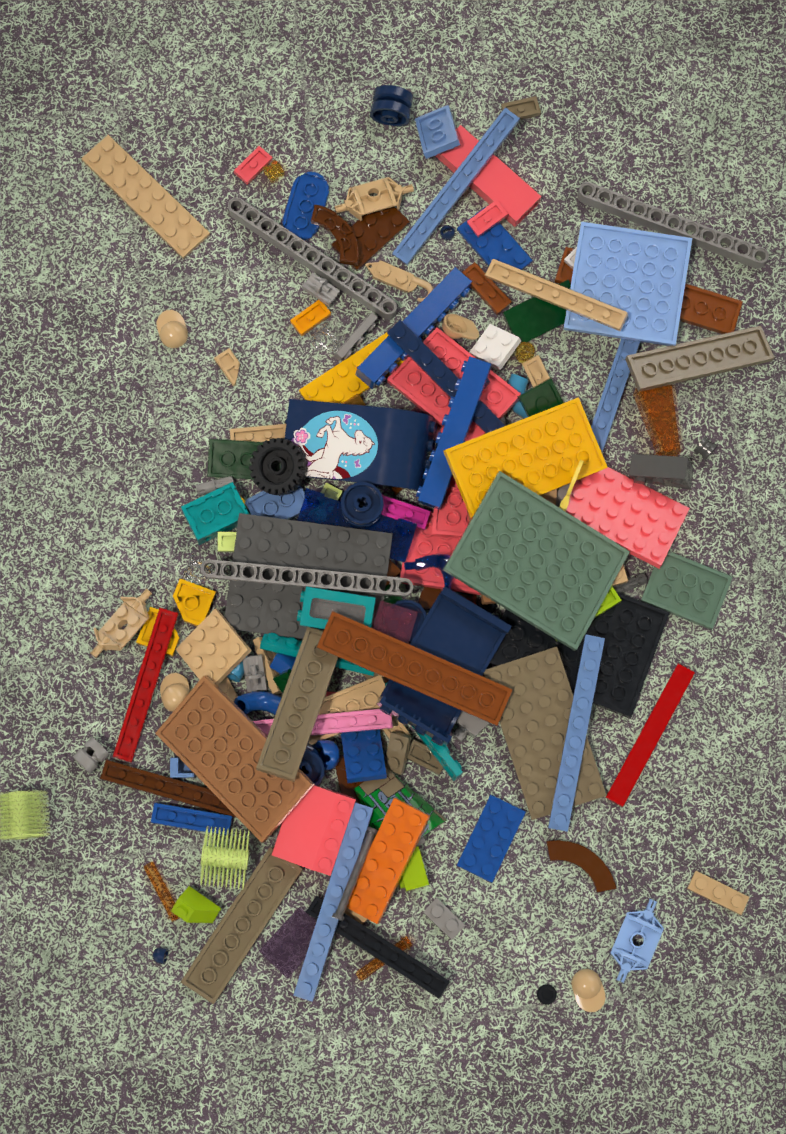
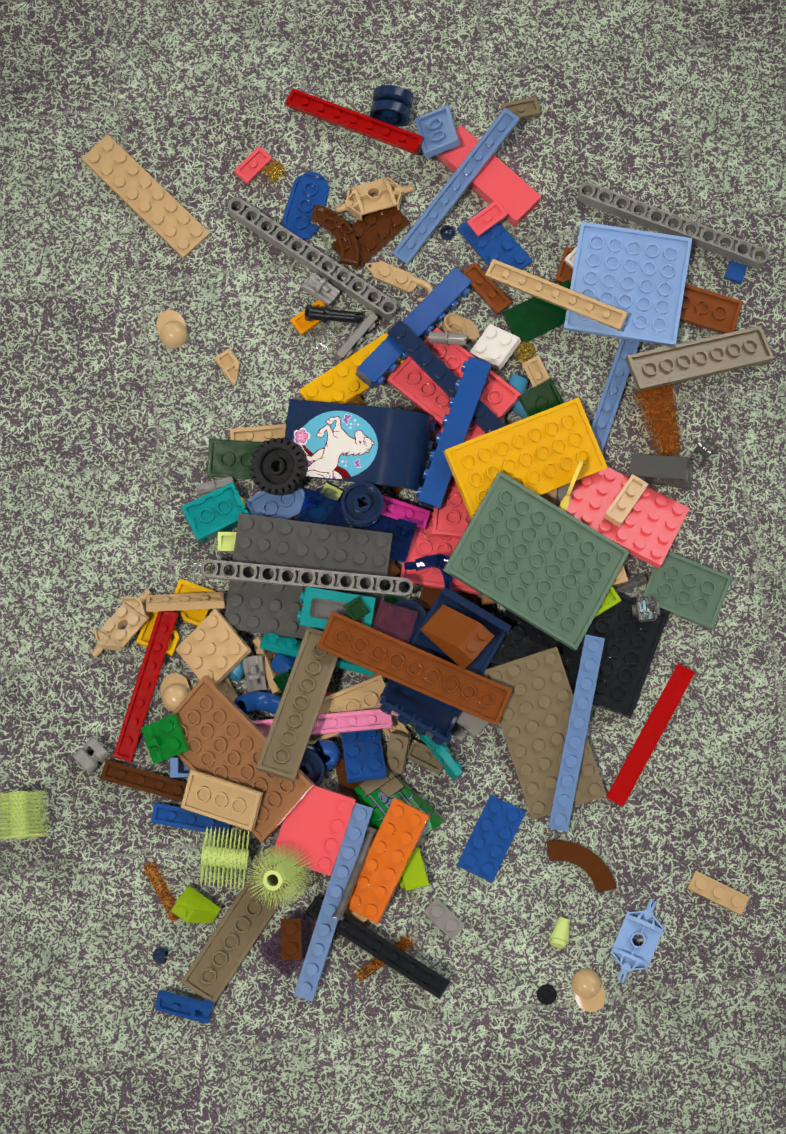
(165, 738): none -> green hinge
(184, 1006): none -> blue plate
(187, 601): none -> tan tile
(222, 800): none -> tan plate
(279, 876): none -> yellowish green piece
(291, 939): none -> reddish brown brick
(325, 314): none -> black pin
(354, 121): none -> red tile
(356, 609): none -> dark green tile
(447, 338): none -> light grey axle
(457, 635): none -> dark orange slope
(560, 934): none -> yellowish green cone
(625, 500): none -> tan plate
(646, 609): none -> head
(735, 272): none -> blue tile

